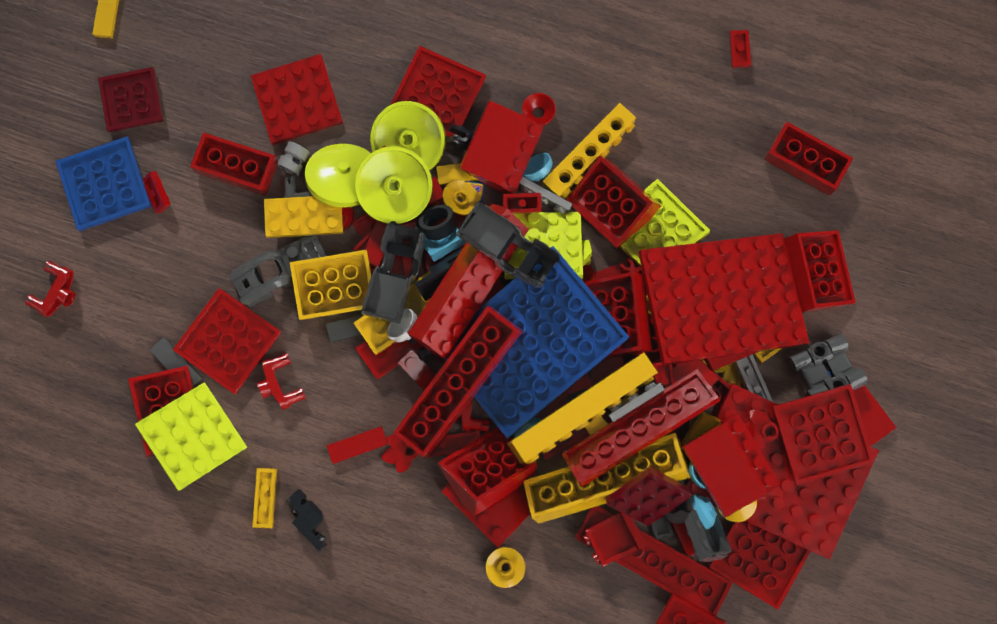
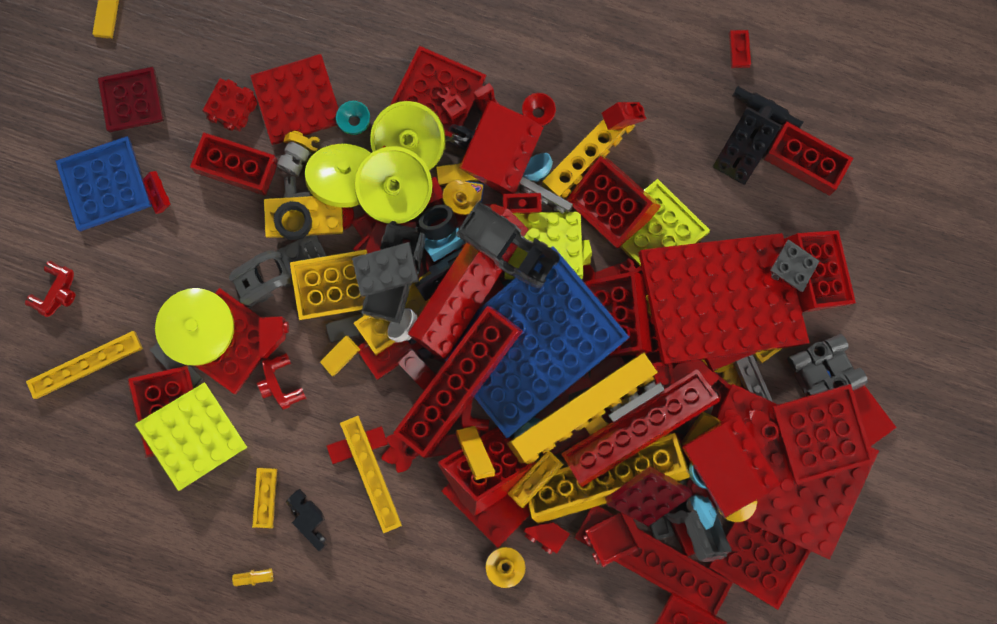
(84, 365): none -> yellow plate
(194, 327): none -> neon yellow dish
(230, 105): none -> red brick
(252, 577): none -> yellow axle
(271, 334): none -> red slope
(292, 206): none -> black tyre
(298, 138): none -> yellow plate
(340, 355): none -> yellow tile
(351, 109): none -> teal piece
(371, 474): none -> yellow plate
(385, 269): none -> dark grey plate
(452, 104): none -> red plate
(475, 453): none -> yellow tile
(483, 96): none -> red bracket
(535, 479): none -> yellow tile
(549, 535): none -> red slope
(623, 115): none -> red slope
(752, 135): none -> black plate
(794, 266): none -> dark grey hinge

